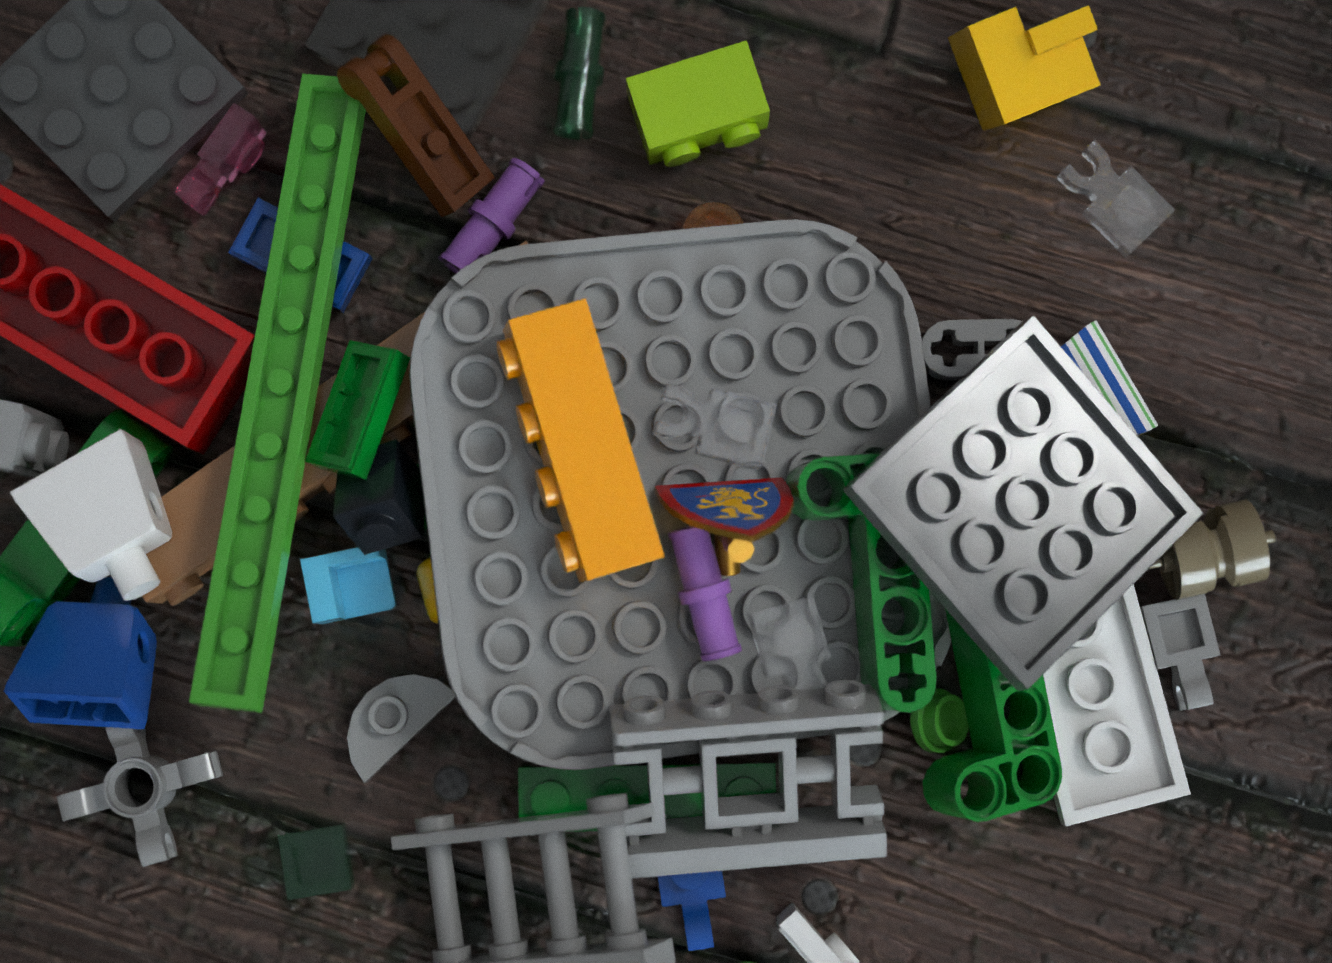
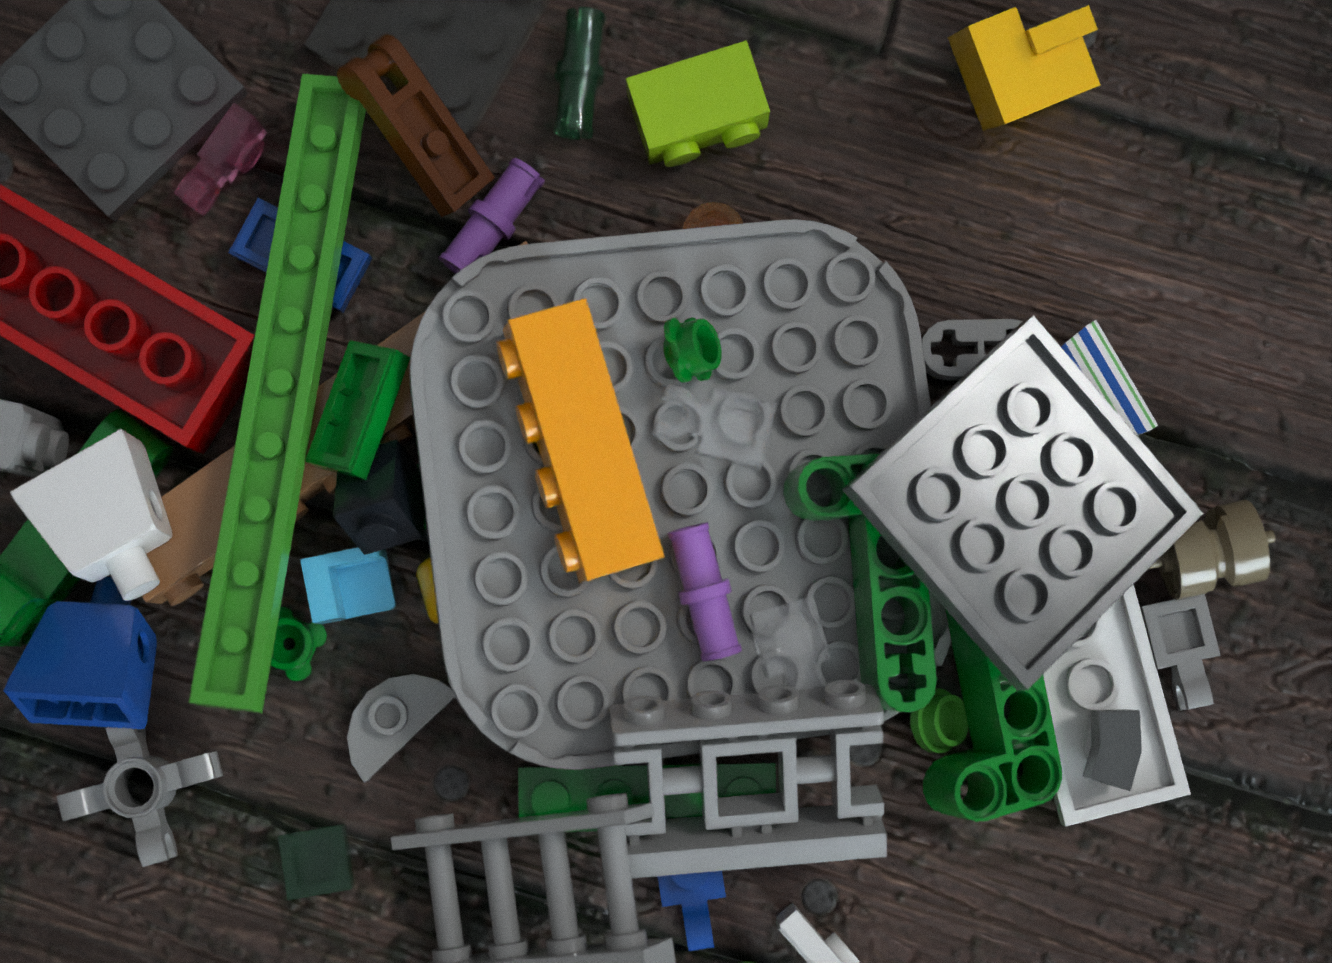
(307, 639): none -> green plate
(691, 348): none -> green plate
(732, 511): shield -> none
(1114, 747): none -> dark grey piece
(1122, 207): clear plate -> none

